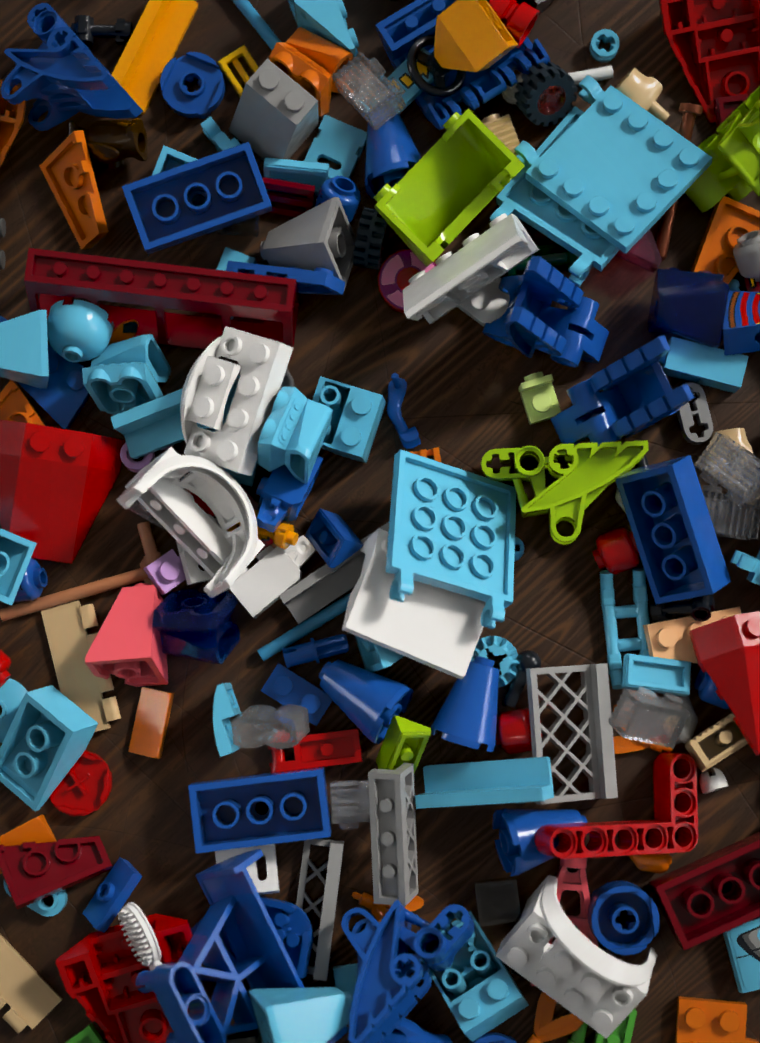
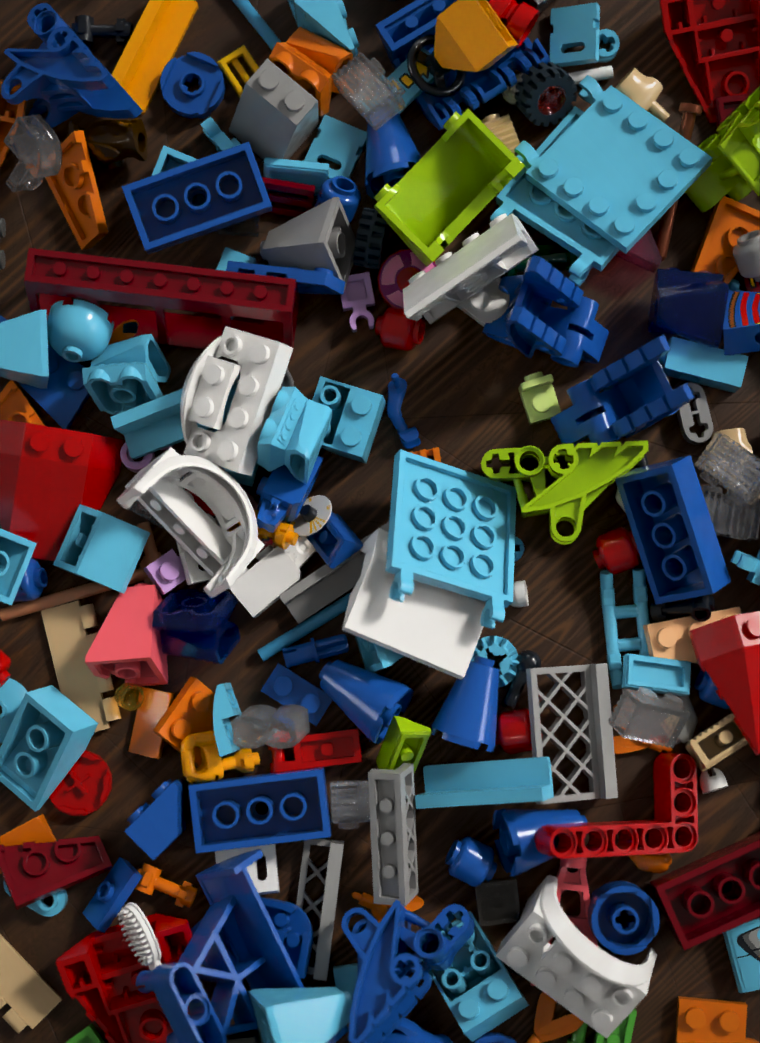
(37, 150): none -> clear brick
(101, 548): none -> medium azure slope
(129, 696): none -> clear yellow hinge
(151, 880): none -> orange bar
(162, 822): none -> blue slope
(186, 715): none -> orange wing
(212, 764): none -> light orange piece
(312, 515): none -> piece
(357, 297): none -> lavender plate
(398, 331): none -> red head
(471, 861): none -> blue head
(520, 594): none -> white hinge
(573, 28): none -> medium azure piece

